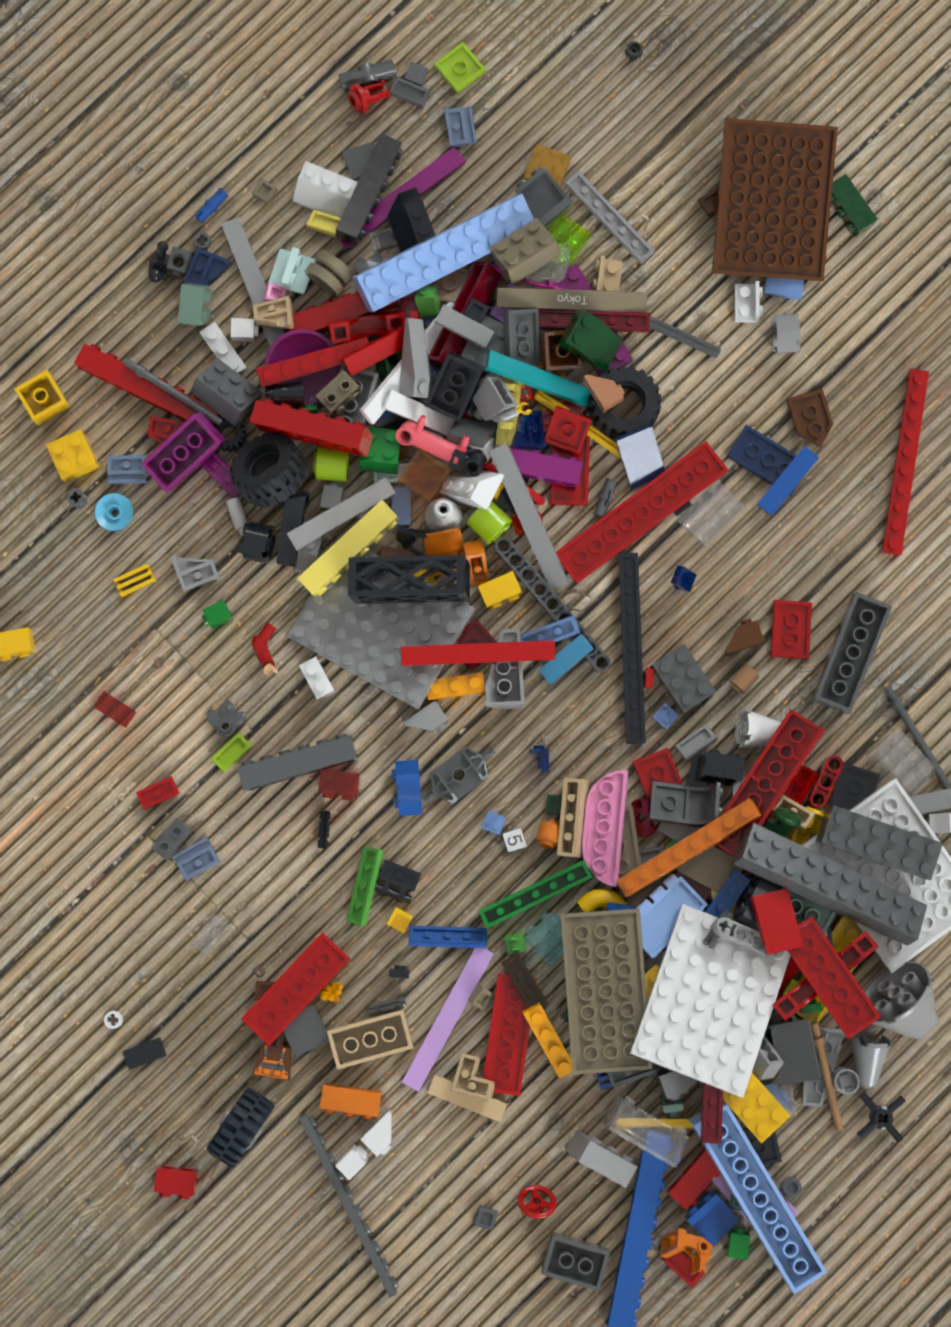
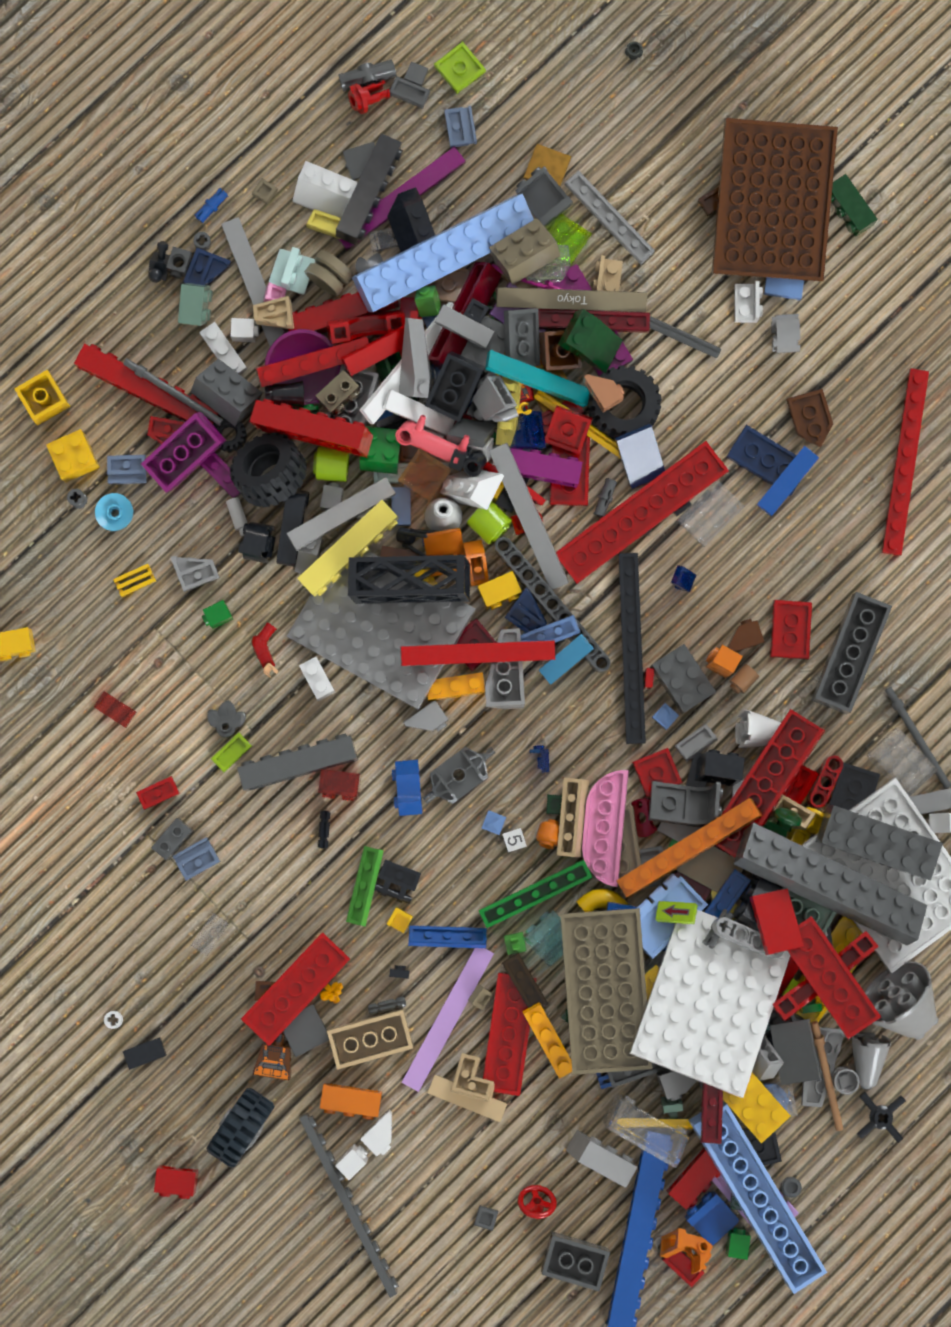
(526, 613): none -> dark blue wing
(676, 912): none -> lime tile
(723, 661): none -> orange brick

